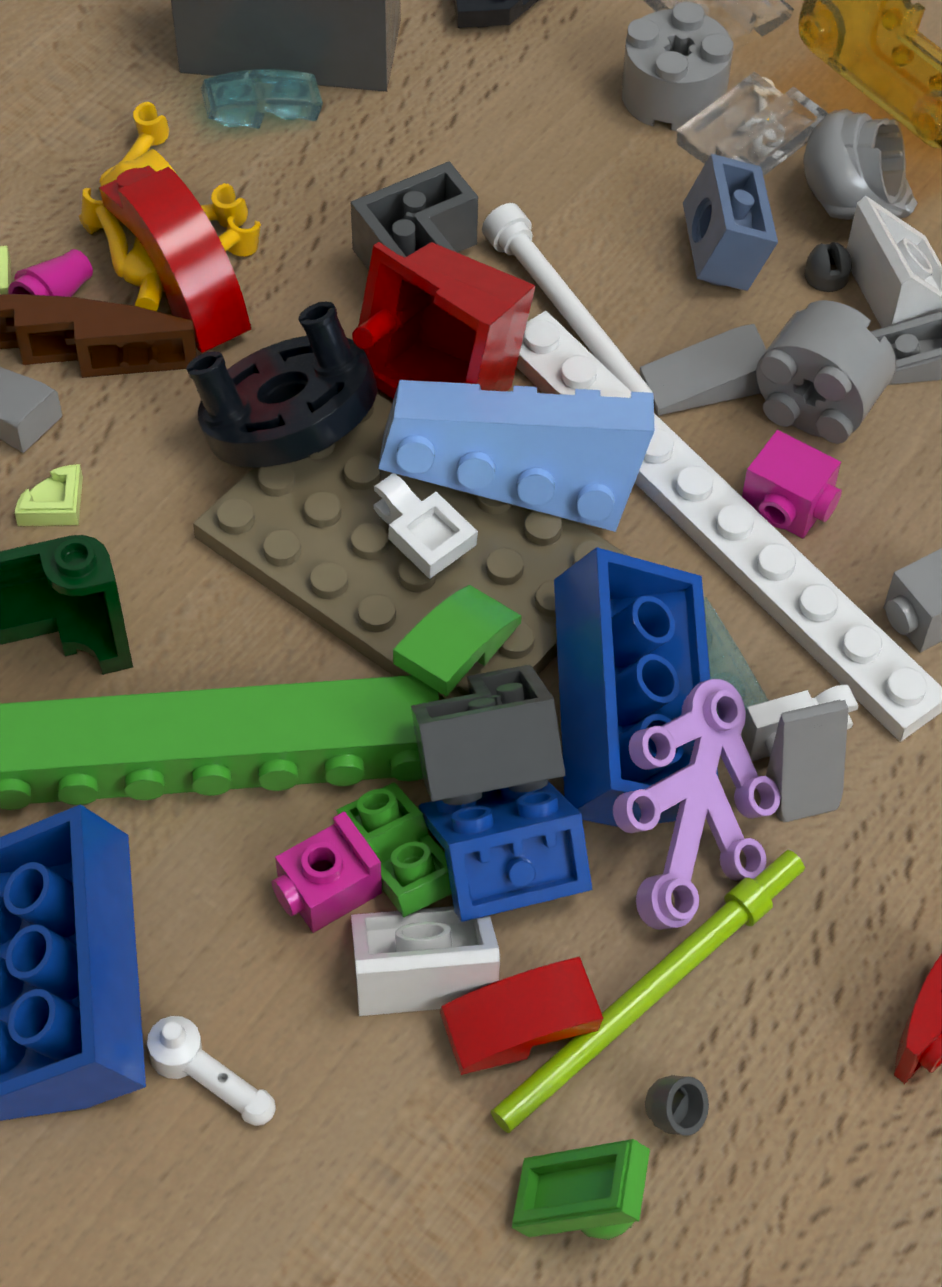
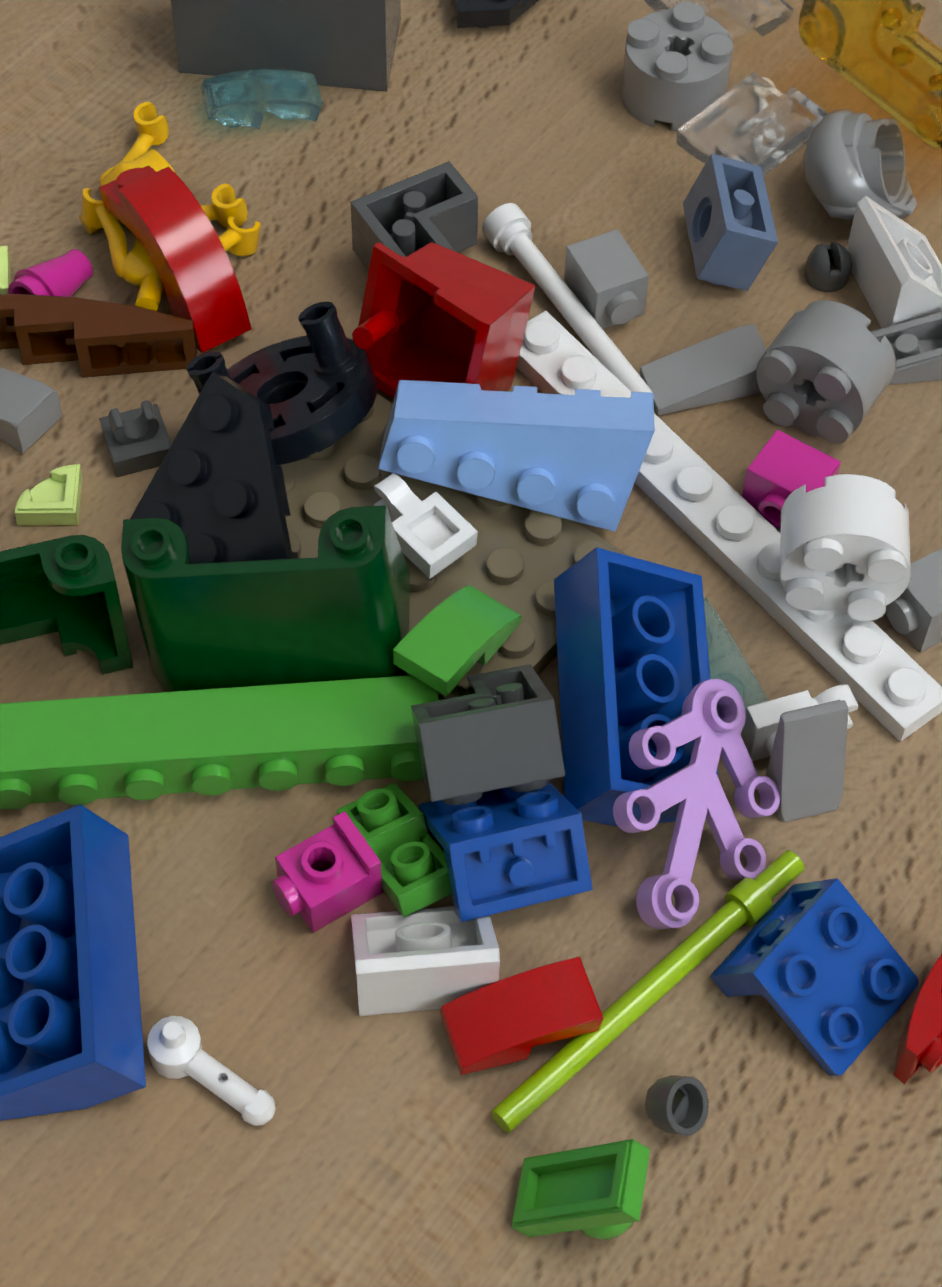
(135, 438): none -> dark grey tile
(223, 480): none -> black plate
(271, 617): none -> dark green windscreen
(607, 278): none -> light grey brick
(821, 971): none -> blue bracket
(845, 547): none -> white brick

